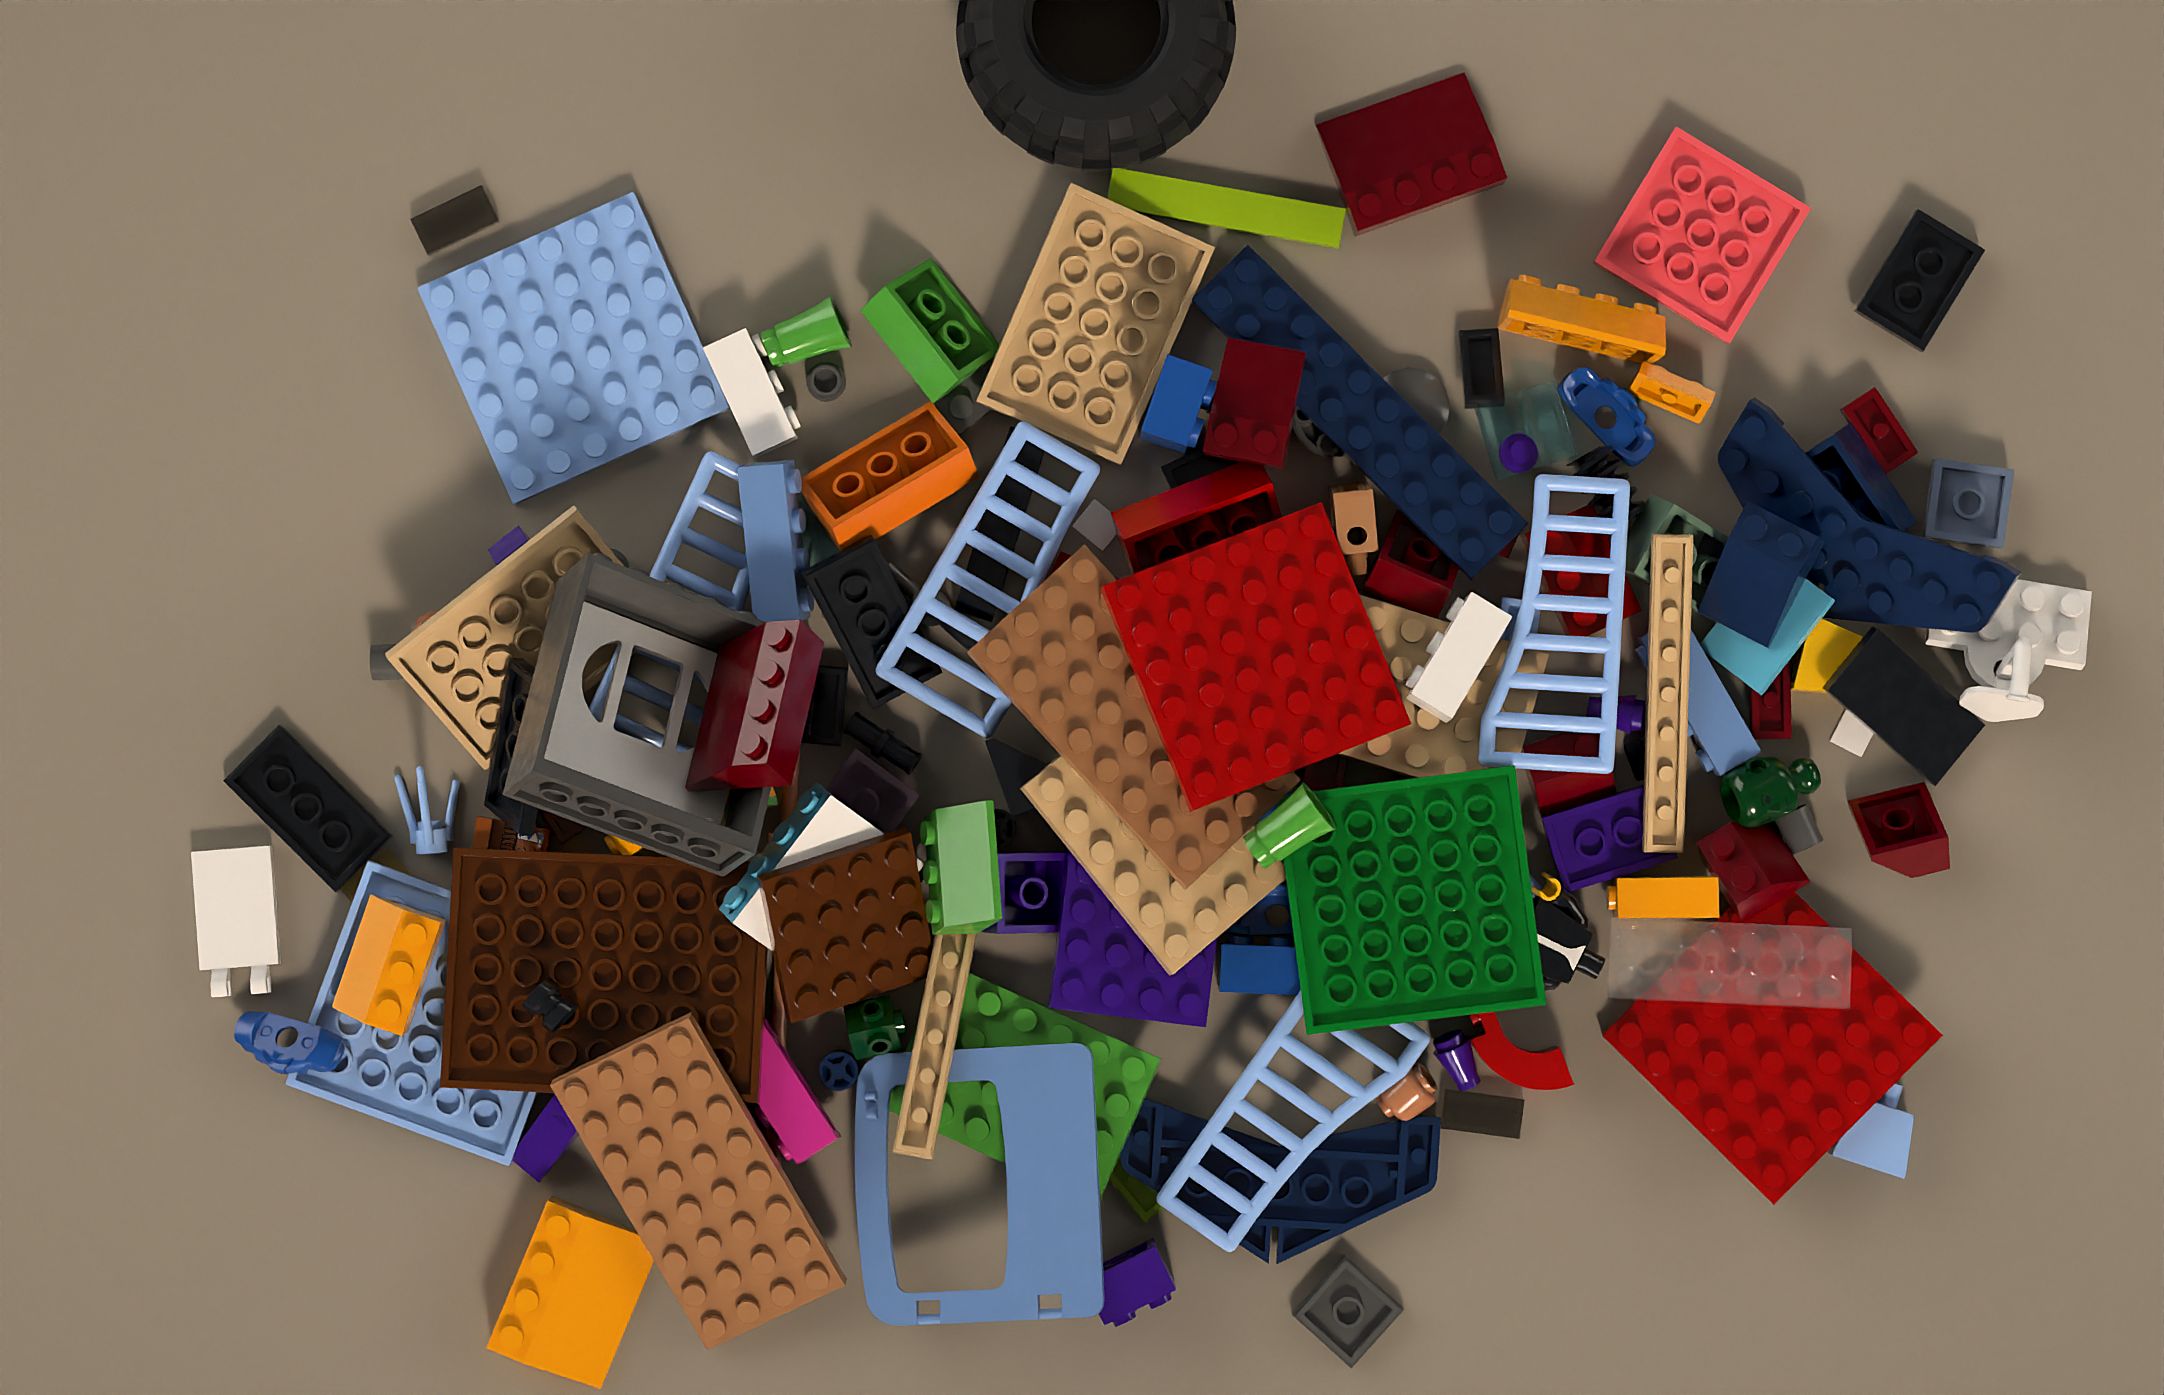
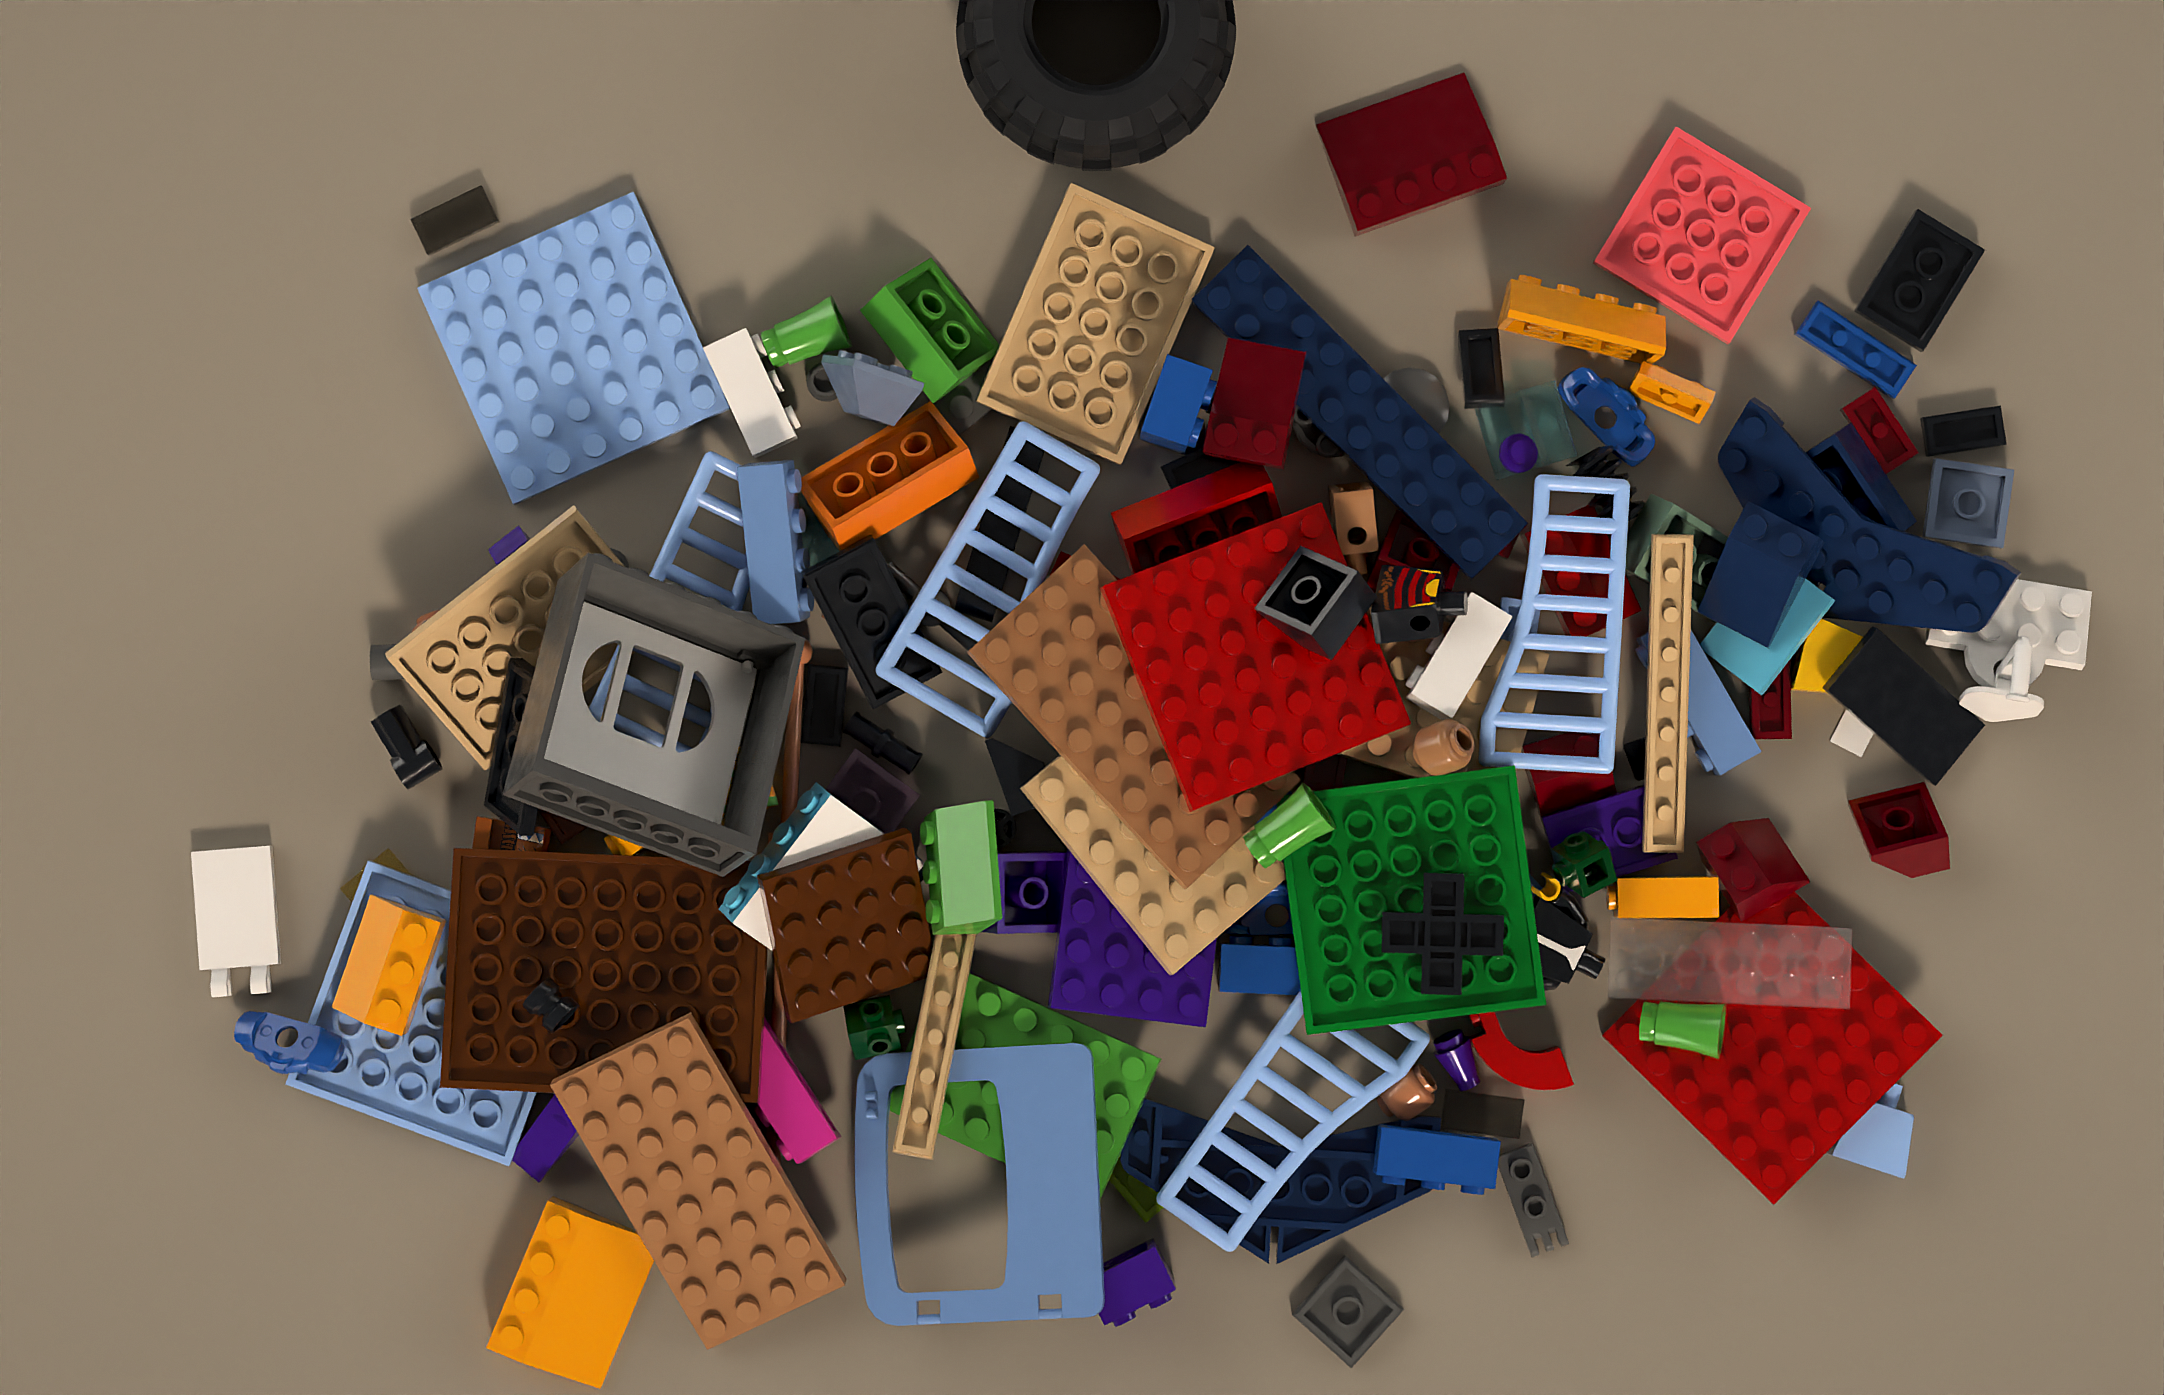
(307, 808): black tile -> none
(411, 756): none -> black piece
(429, 834): light blue plant -> none
(756, 708): dark red slope -> none
(835, 1075): dark blue wheel -> none
(871, 388): none -> sand blue slope
(1096, 525): white sticker -> none
(1227, 208): lime tile -> none
(1317, 602): none -> black slope
(1413, 604): none -> black torso
(1436, 1158): none -> blue brick
(1442, 933): none -> black plate
(1443, 747): none -> medium nougat head
(1531, 1198): none -> dark grey hinge
(1583, 864): none -> dark green brick
(1629, 712): dark purple cone -> none
(1684, 1026): none -> bright green plant
(1766, 789): dark green piece -> none
(1799, 829): dark grey beam -> none
(1855, 349): none -> blue tile
(1963, 431): none -> black tile

